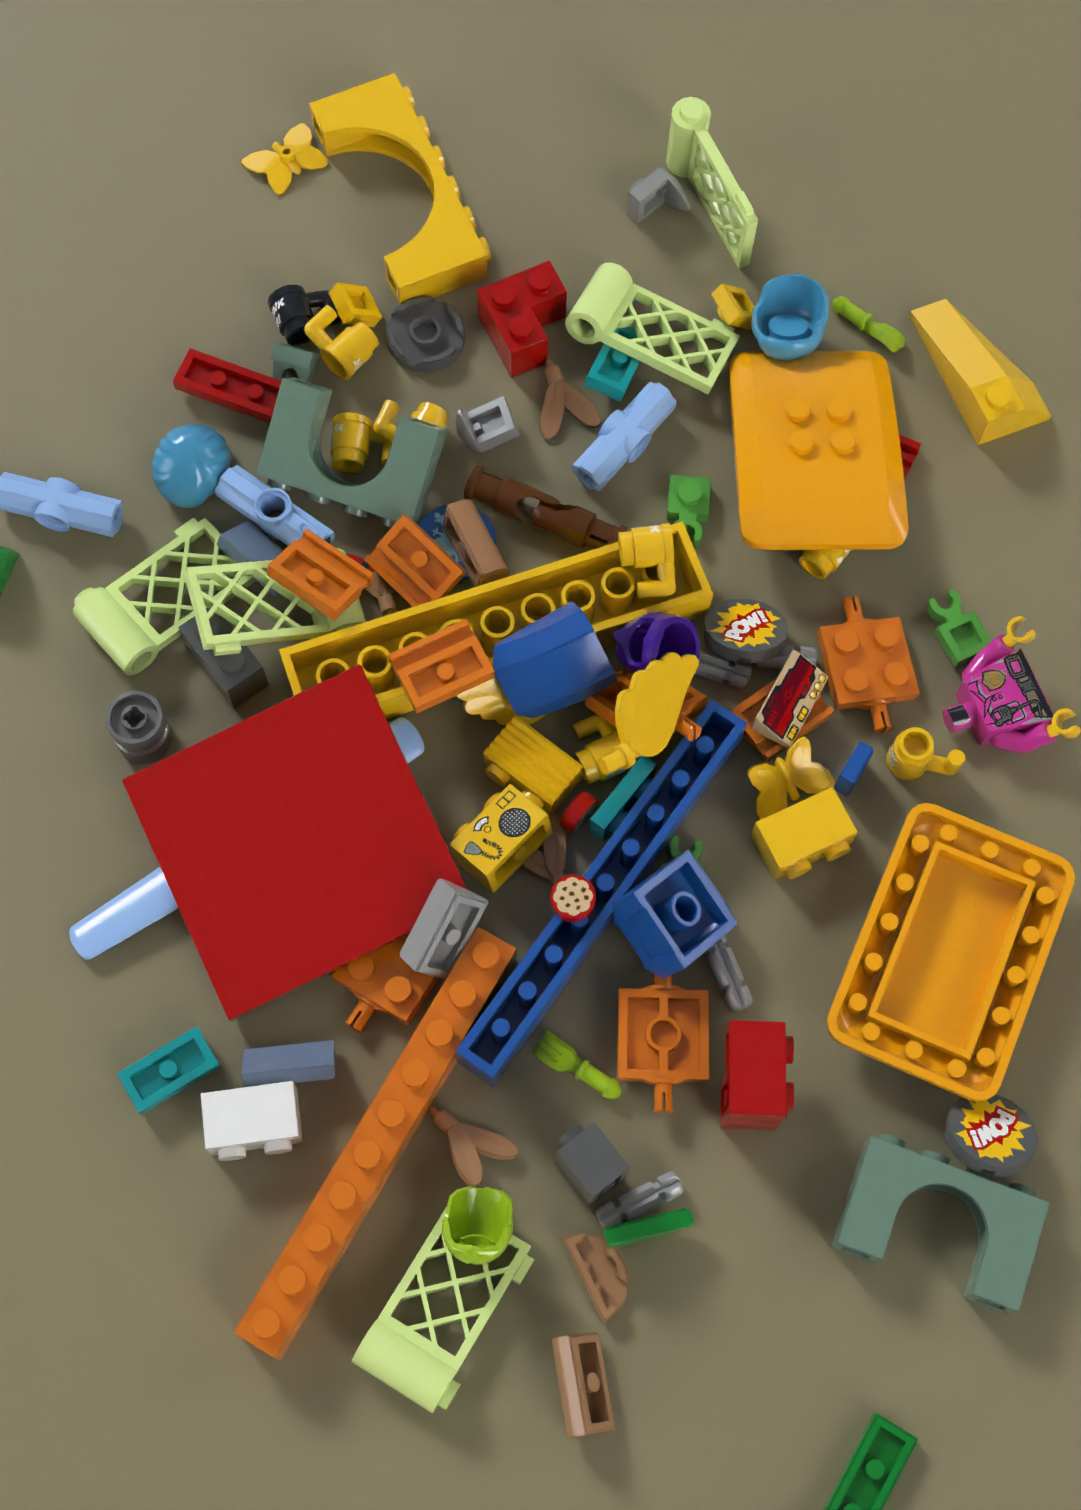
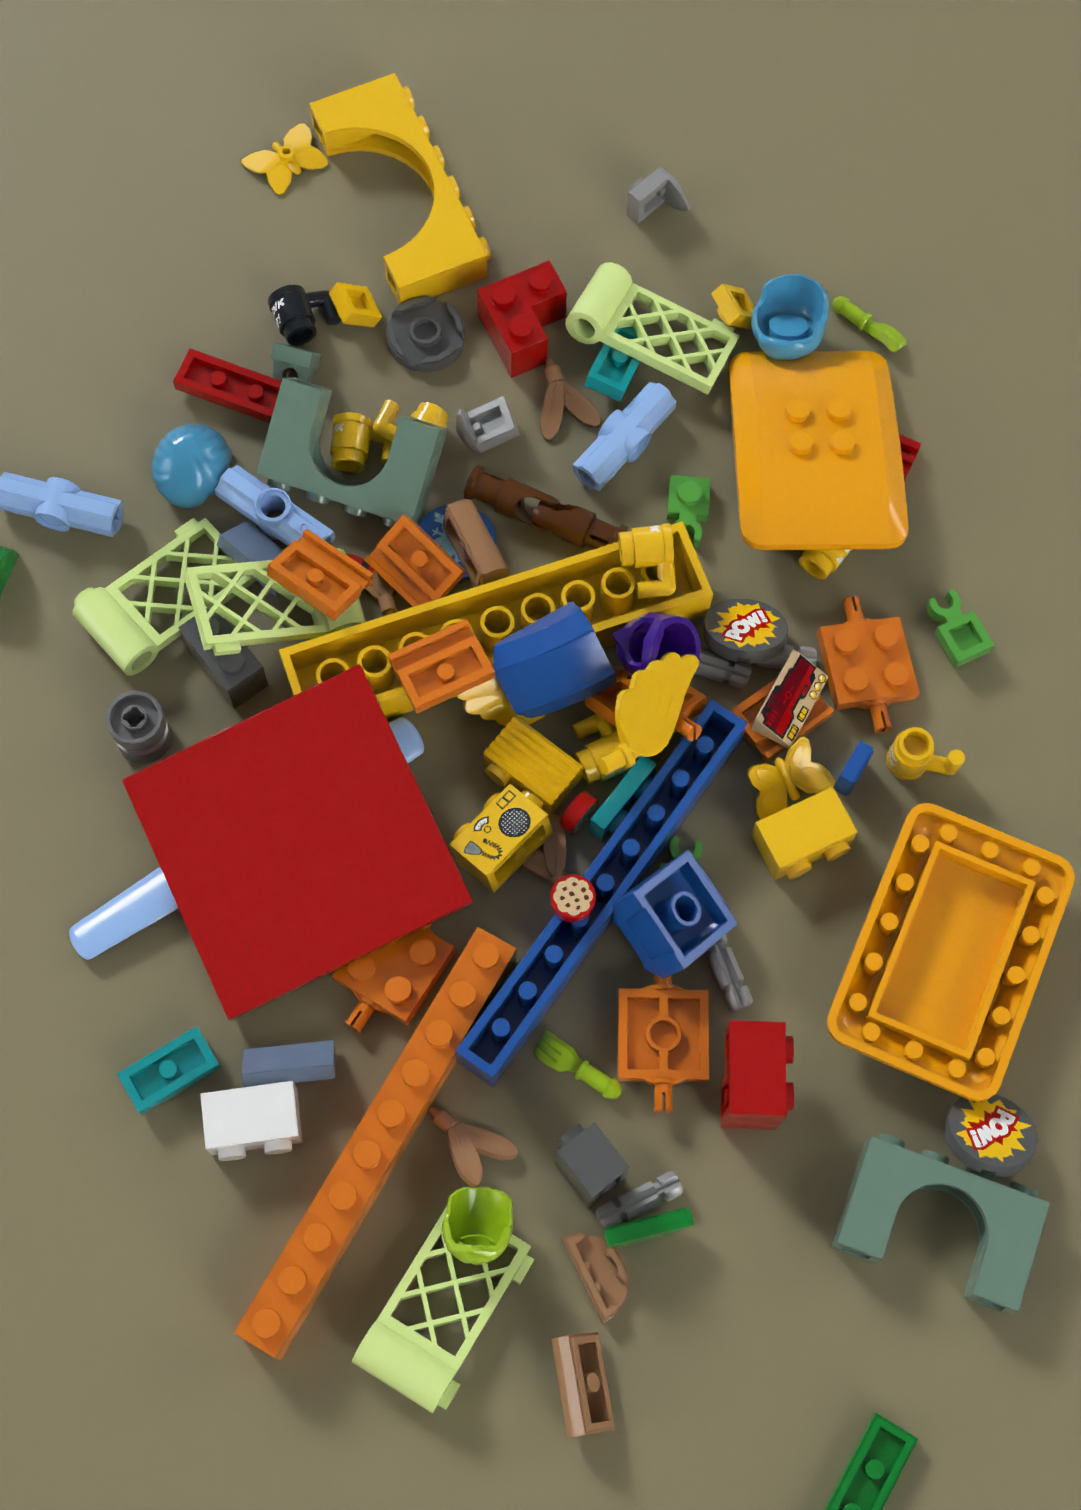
(347, 350): yellow piece -> none
(442, 929): light grey slope -> none
(696, 156): yellowish green piece -> none
(982, 381): yellow wedge -> none
(1005, 700): torso -> none

